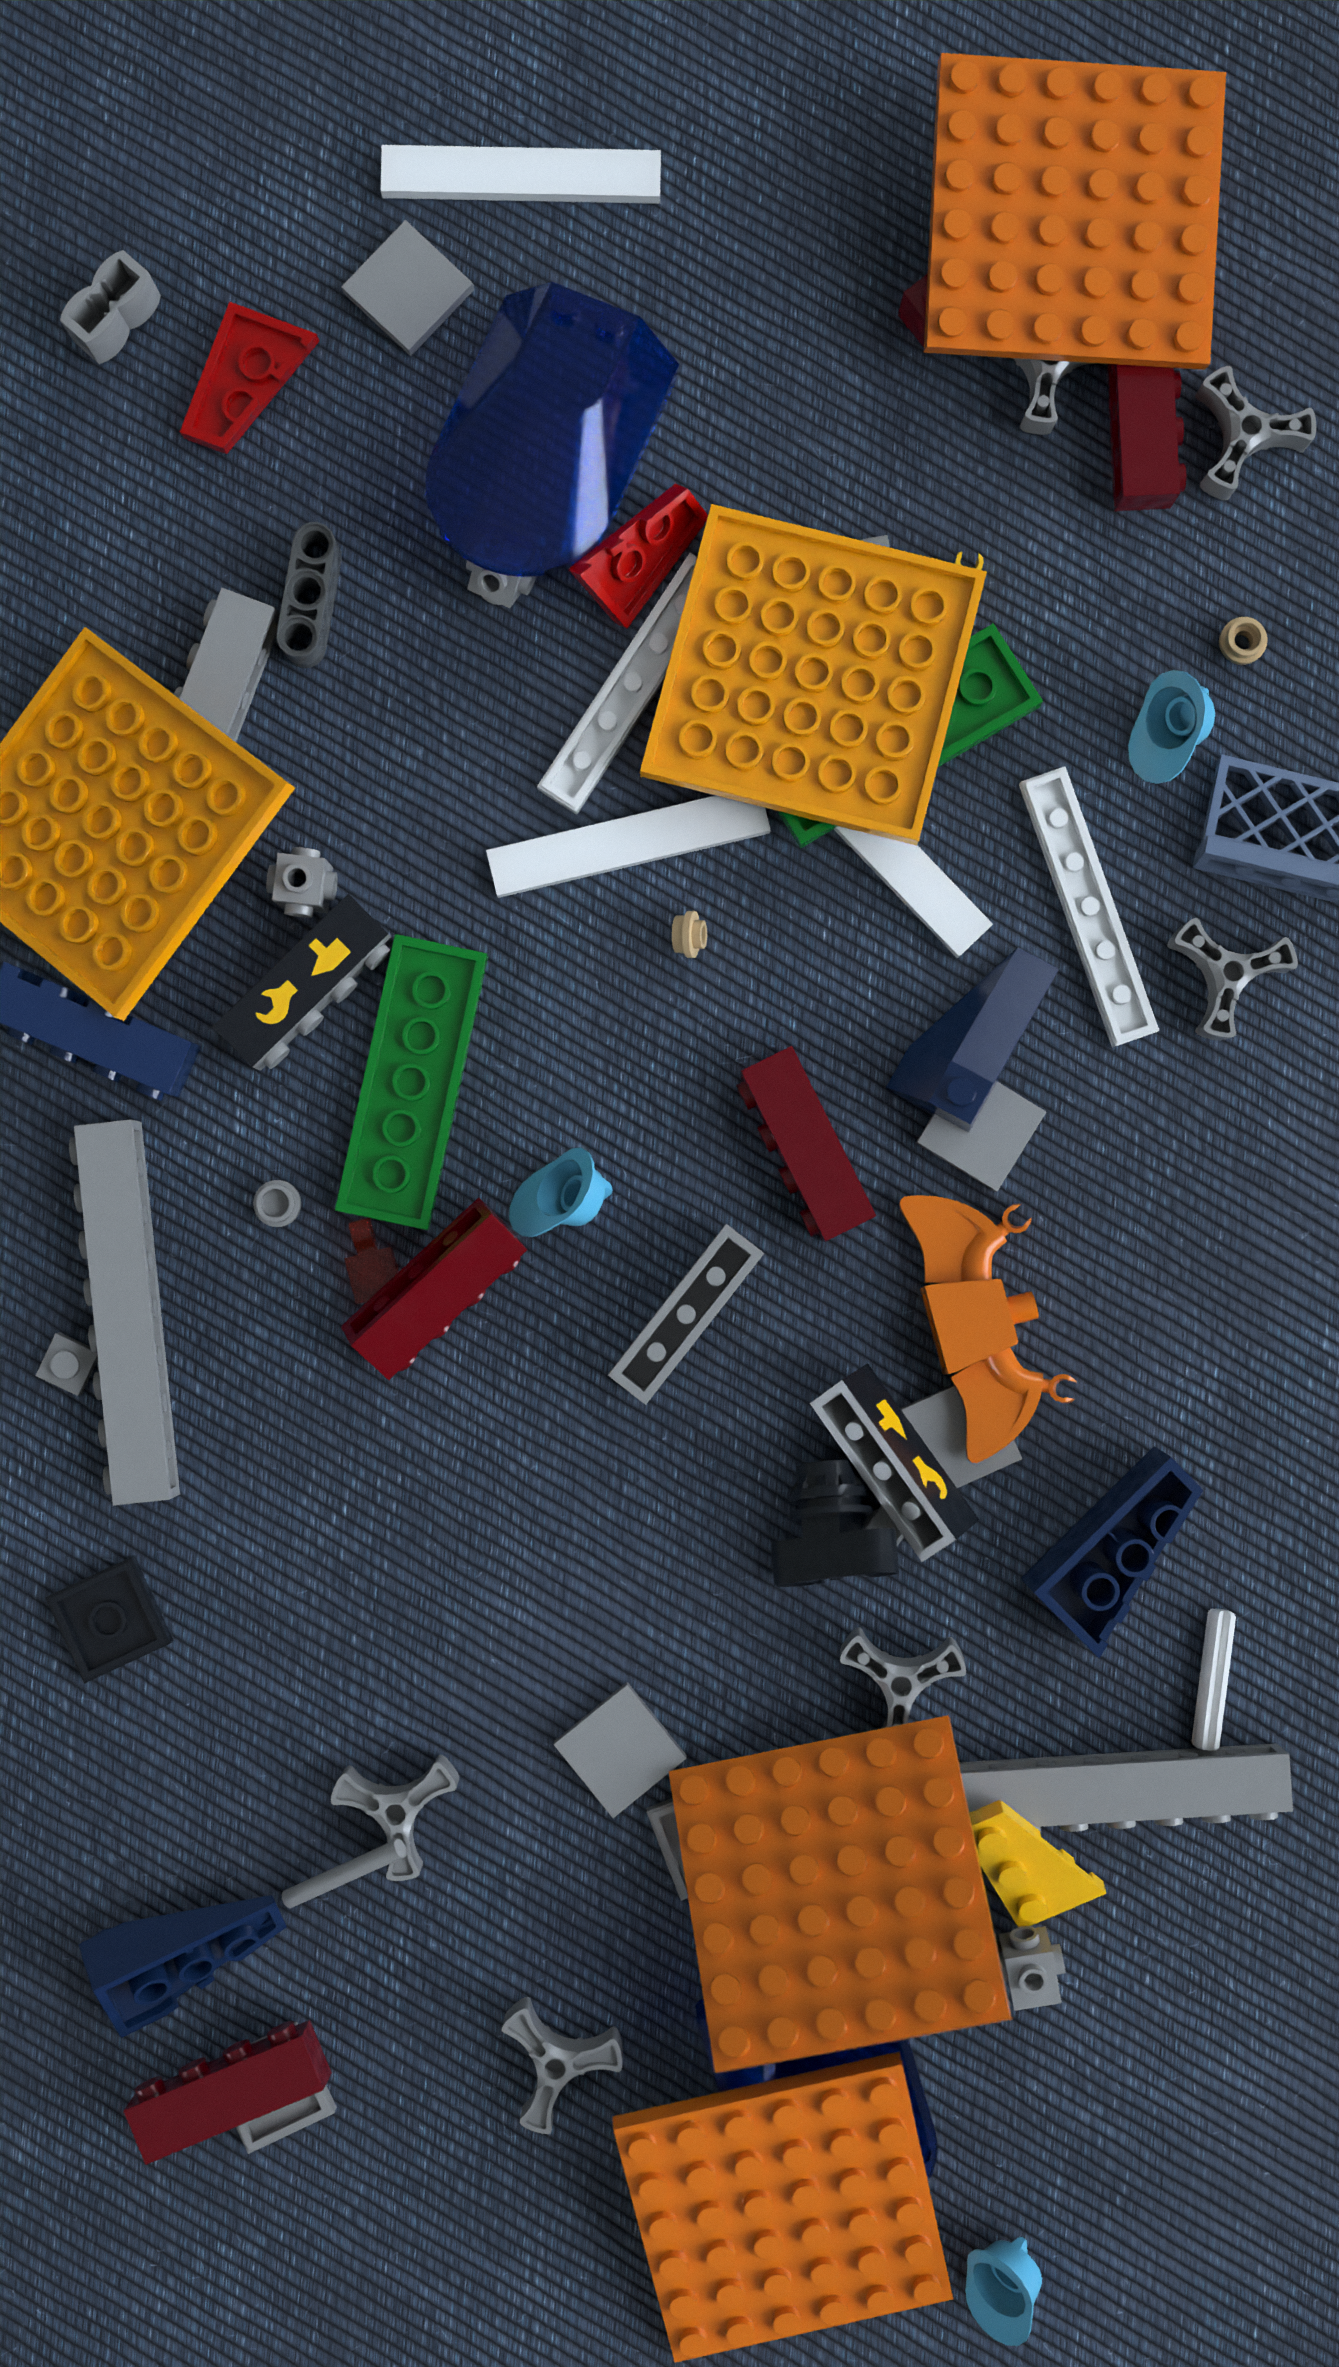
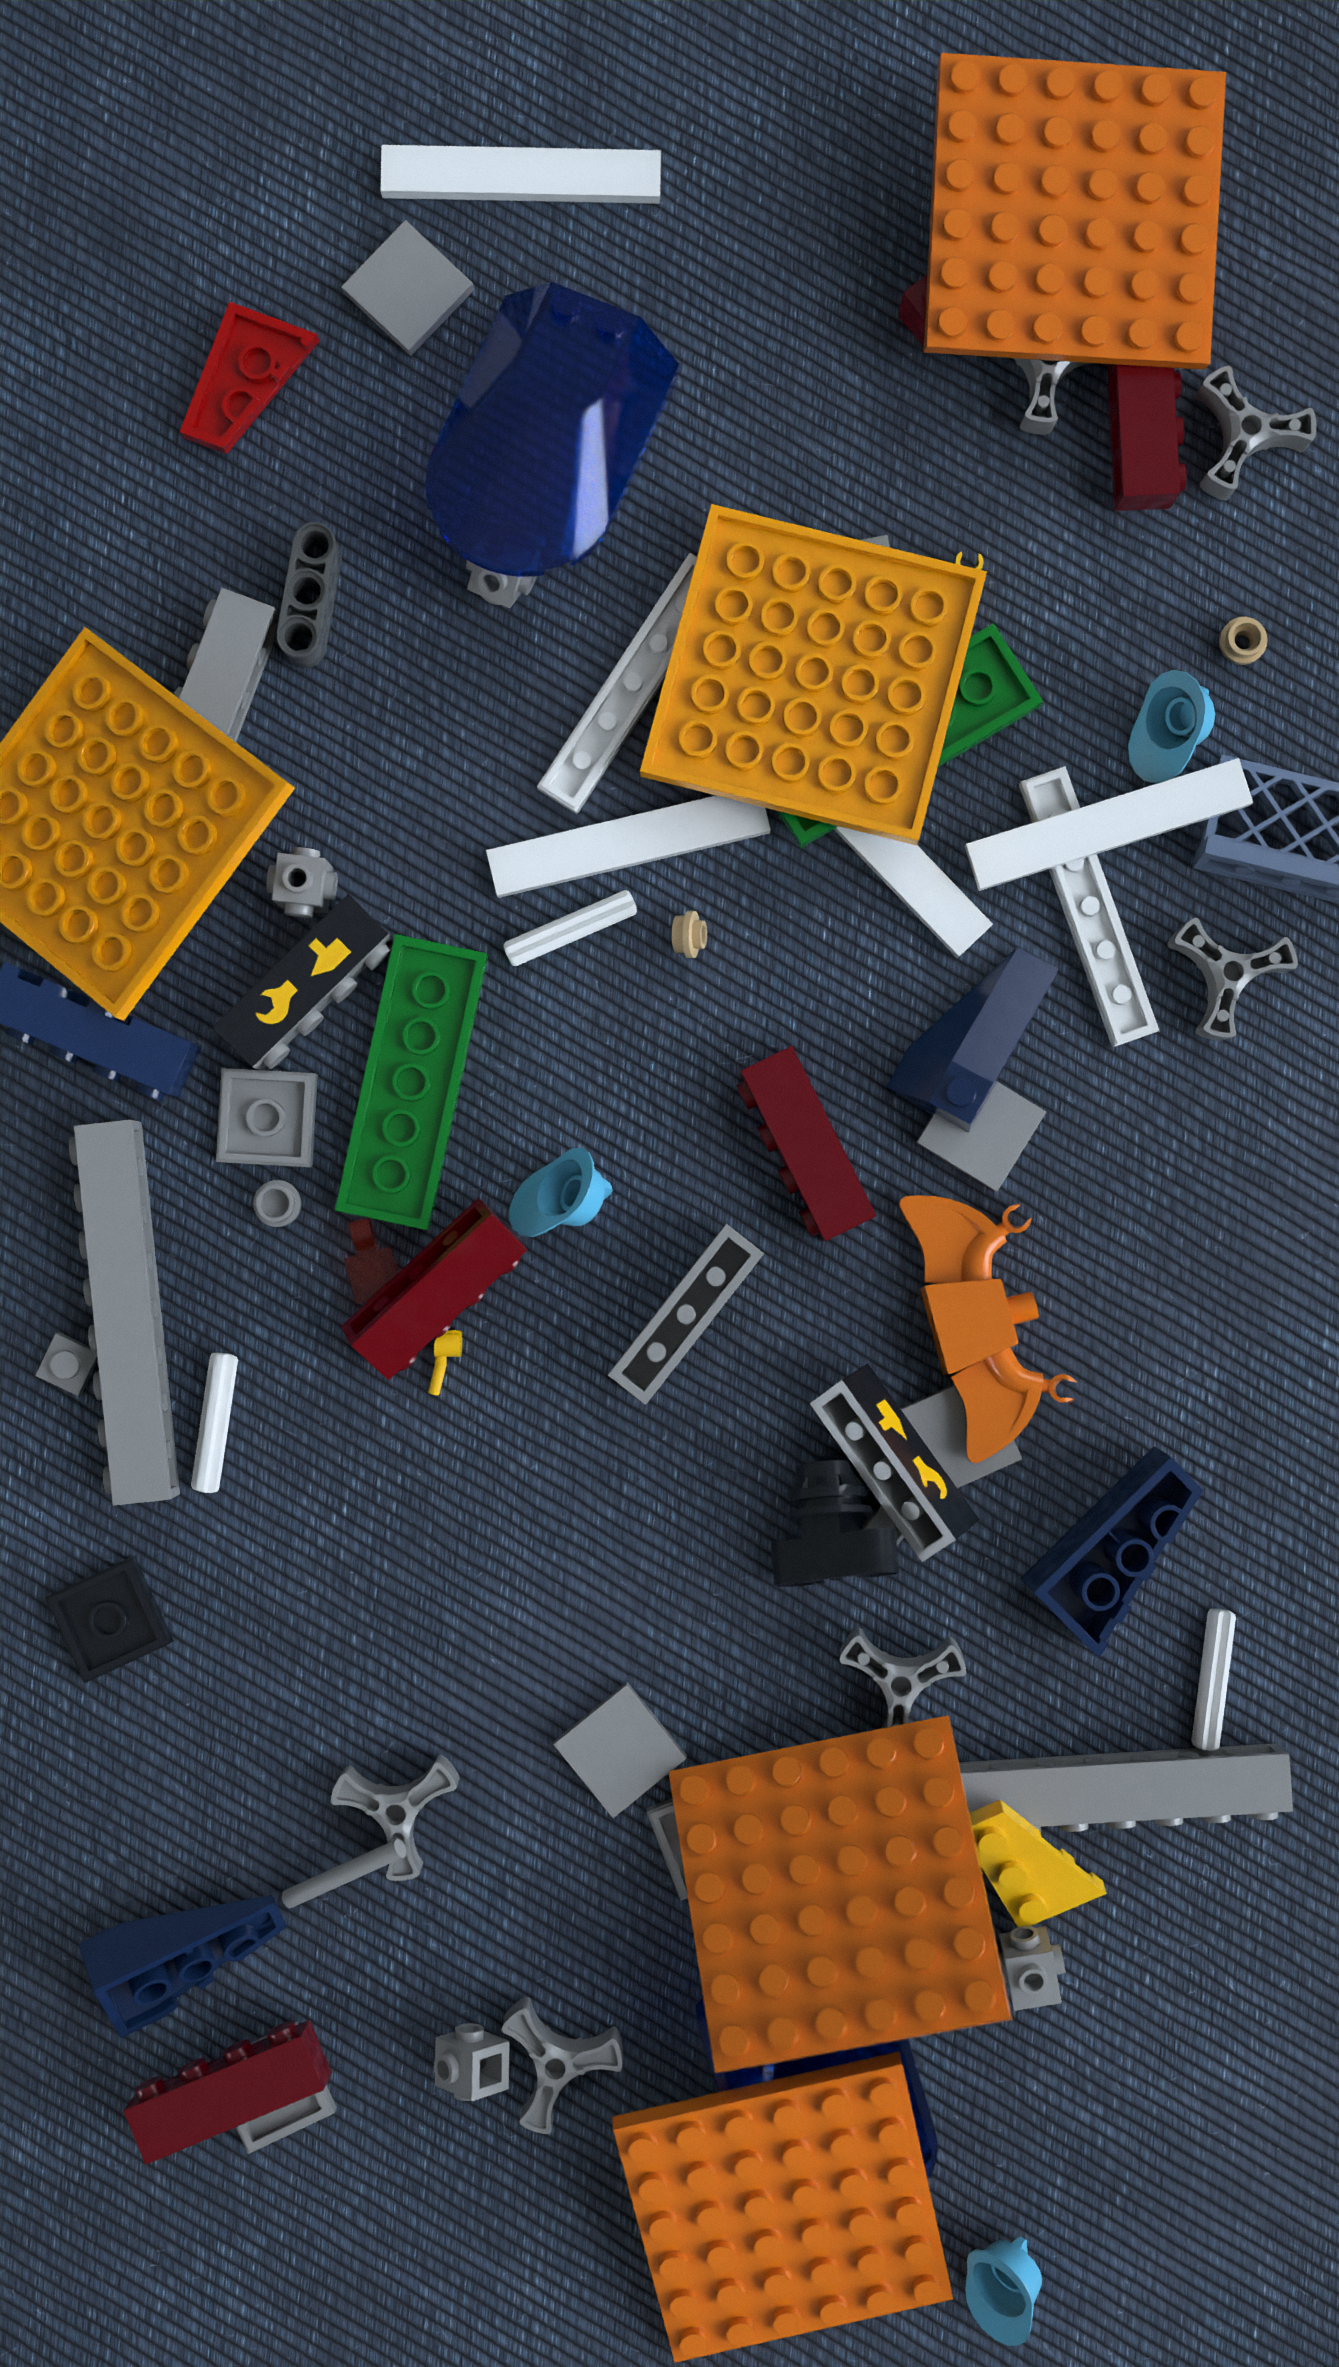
(114, 304): light grey brick -> none
(214, 1422): none -> white axle
(266, 1117): none -> light grey tile
(445, 1346): none -> yellow hand
(471, 2062): none -> light grey brick
(570, 928): none -> white axle
(640, 554): red wing -> none
(1109, 824): none -> white tile

